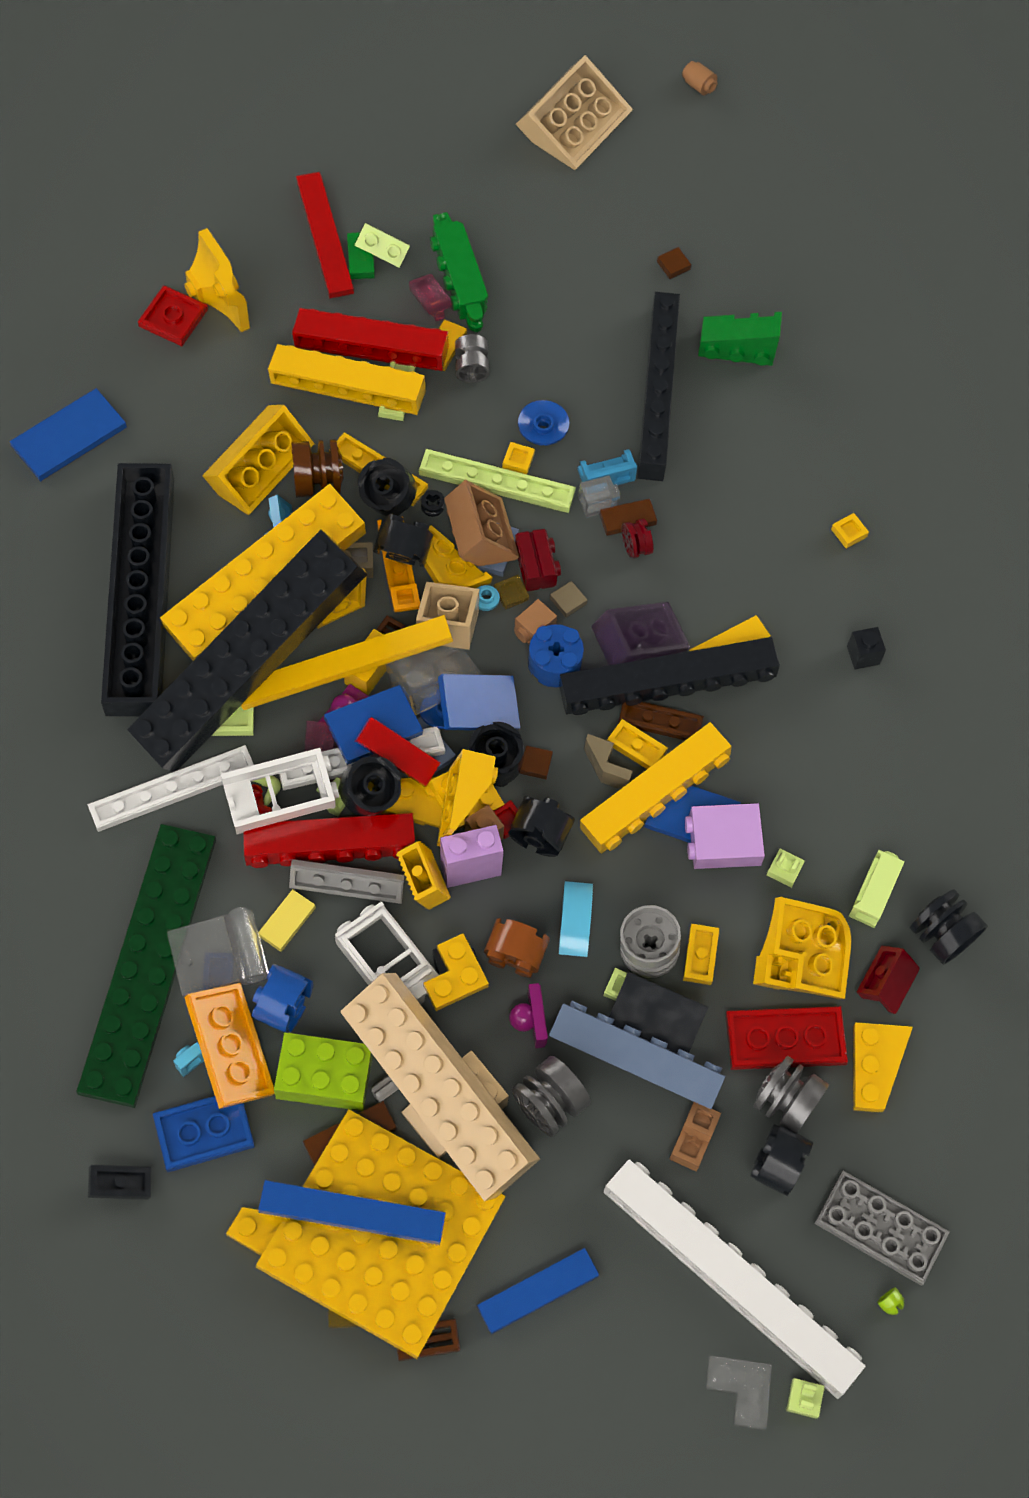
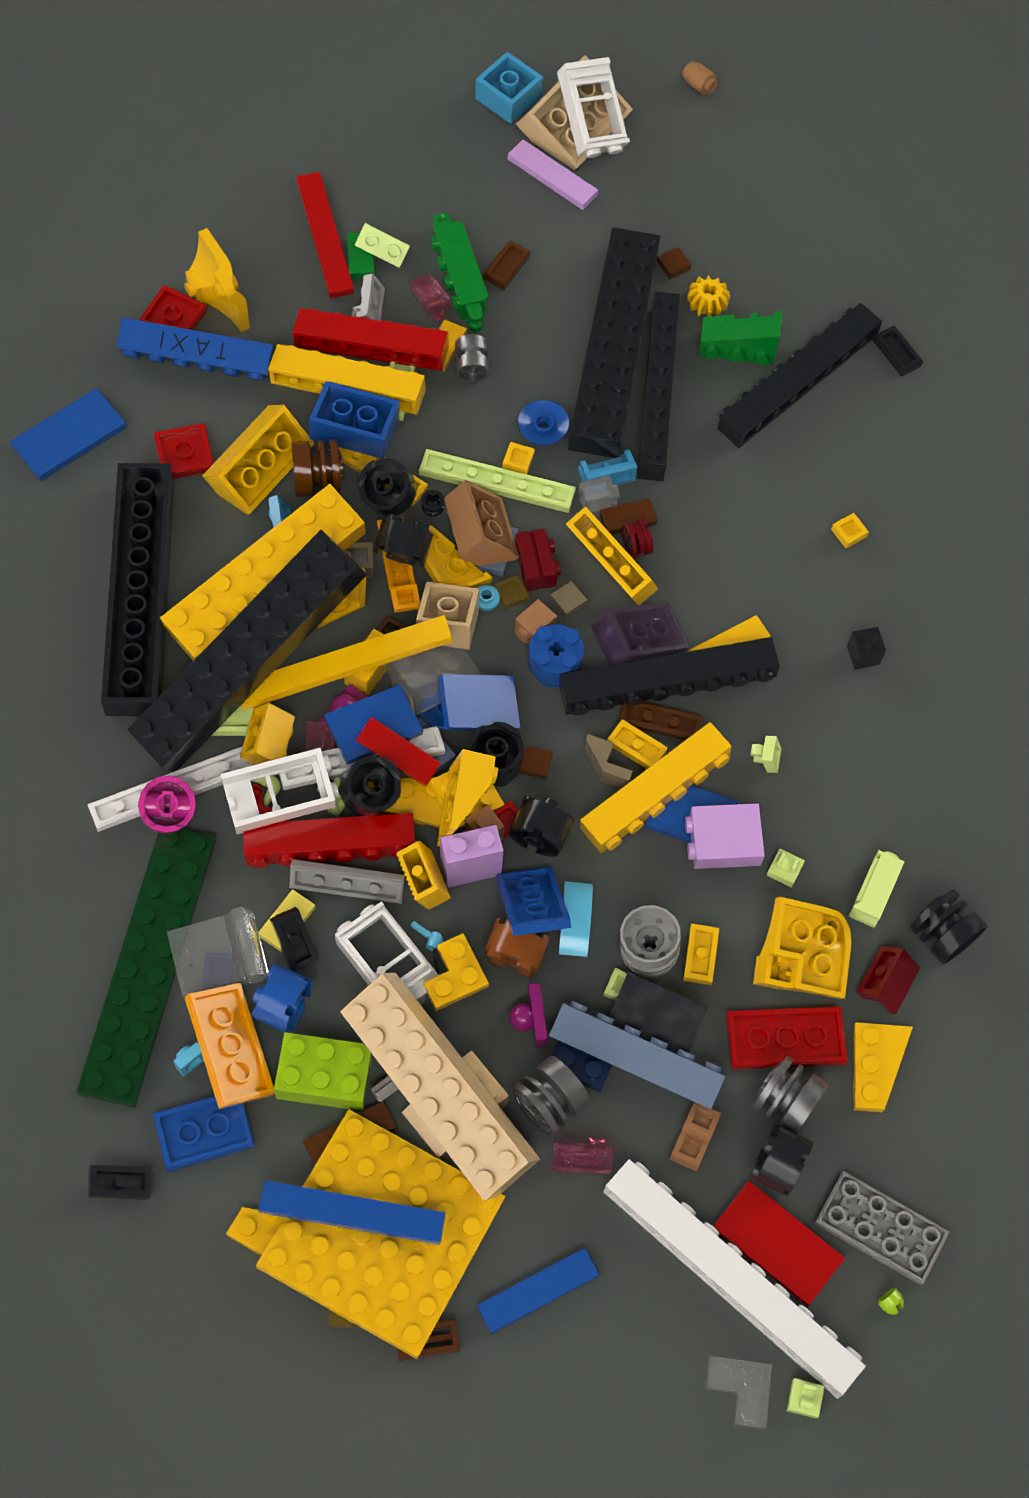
(166, 804): none -> dark pink brick
(184, 449): none -> red tile
(195, 348): none -> blue brick
(267, 734): none -> yellow brick
(294, 939): none -> black hinge
(355, 419): none -> blue brick
(372, 299): none -> light grey hinge
(434, 938): none -> medium azure hand
(506, 265): none -> reddish brown tile
(509, 87): none -> dark azure brick
(532, 901): none -> blue tile
(553, 174): none -> lavender tile
(581, 1157): none -> clear pink hinge
(587, 1068): none -> dark blue plate
(588, 73): none -> white door
(612, 556): none -> yellow brick
(614, 343): none -> black brick
(708, 296): none -> yellow gear
(768, 754): none -> yellowish green tile
(778, 1243): none -> red tile
(798, 375): none -> black brick
(897, 351): none -> black tile

